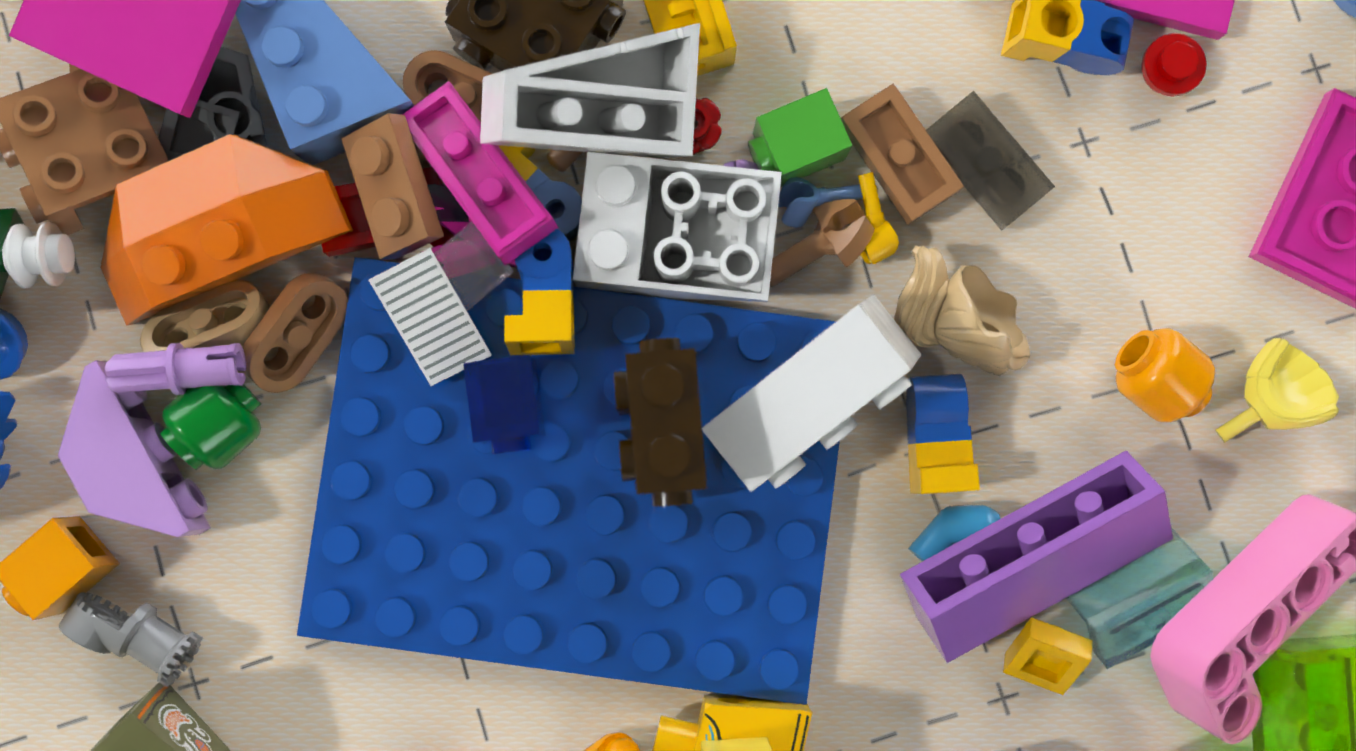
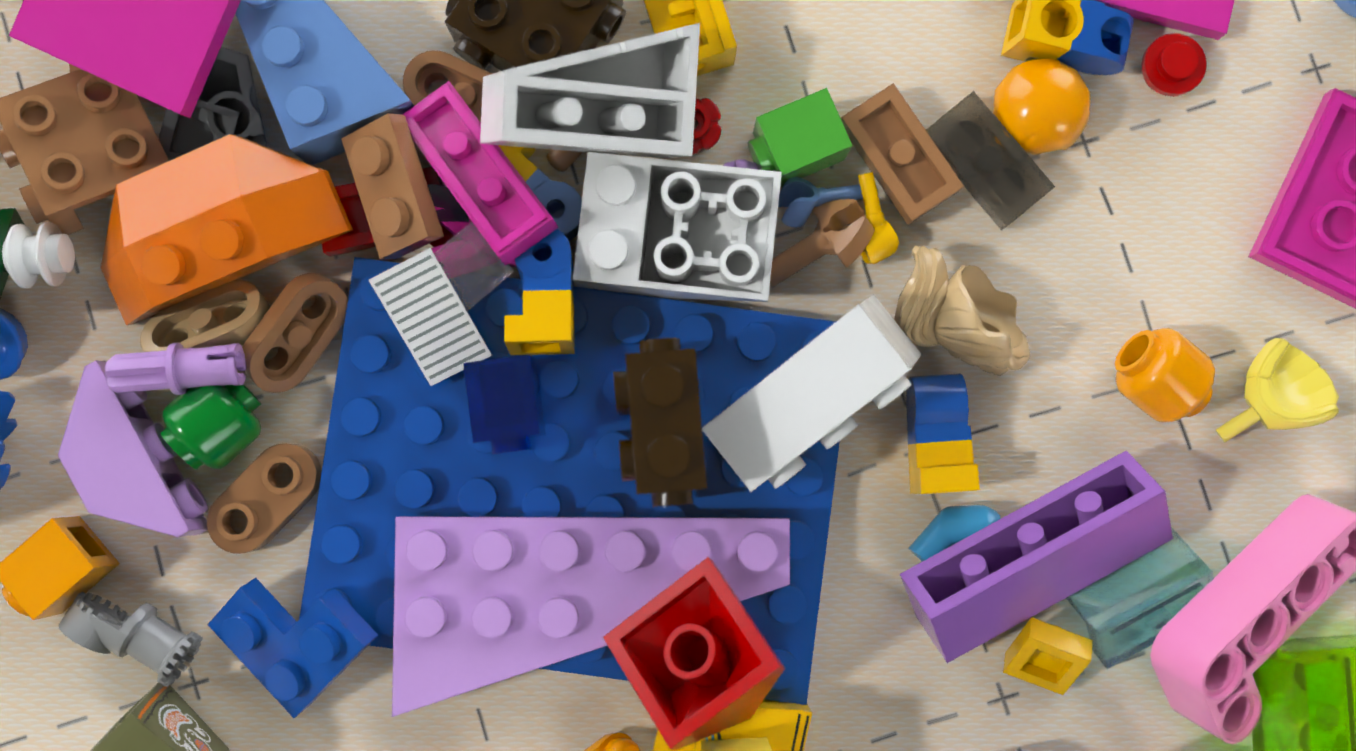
(263, 499): none -> medium nougat plate
(289, 655): none -> blue plate
(530, 591): none -> lavender wing
(695, 657): none -> red slope
(1043, 105): none -> light orange hair

